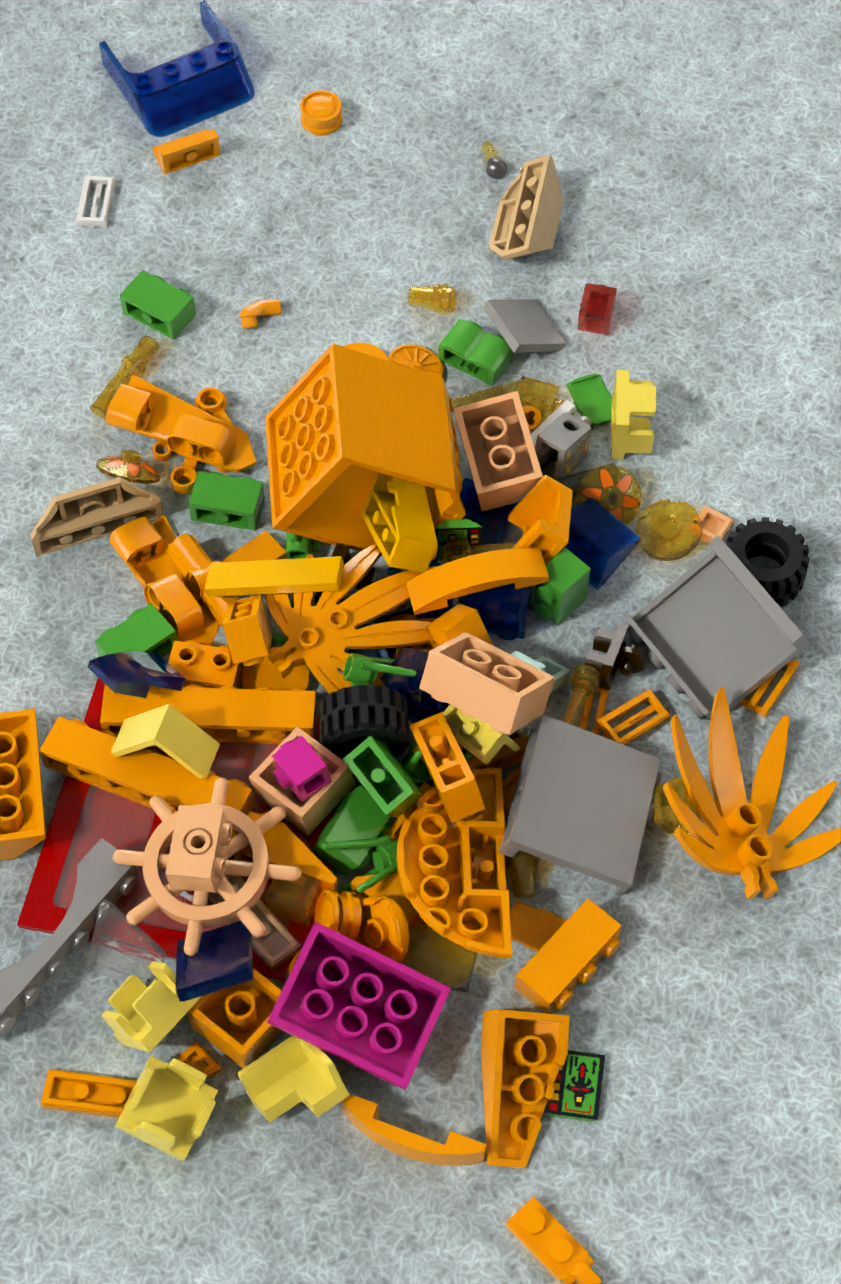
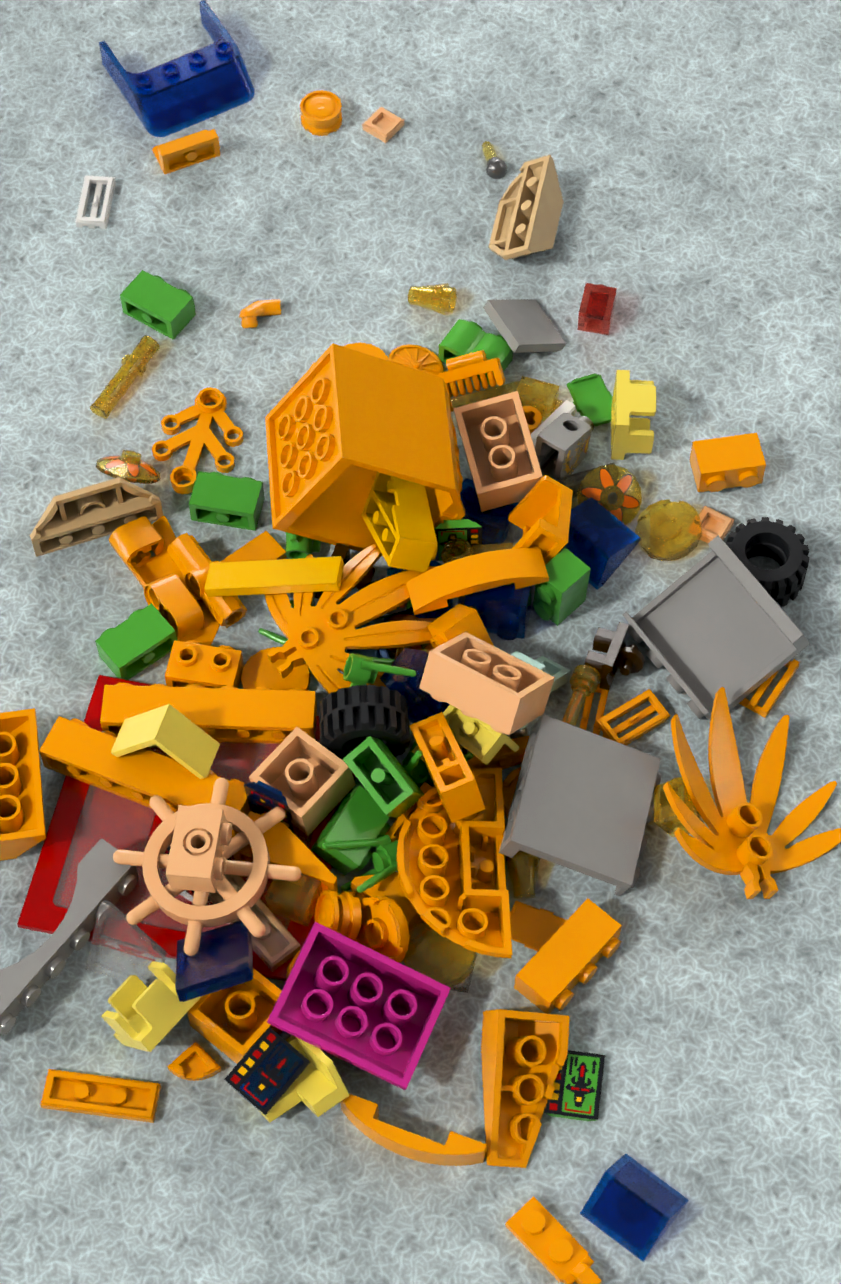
(135, 671): clear blue slope -> none
(168, 1106): light yellow panel -> none
(185, 428): light orange panel -> none
(248, 630): light orange brick -> none
(264, 798): none -> piece
(267, 1071): none -> piece
(300, 768): dark pink brick -> none
(383, 124): none -> light nougat tile
(471, 366): none -> light orange piece
(633, 1206): none -> clear blue slope
(727, 462): none -> light orange brick

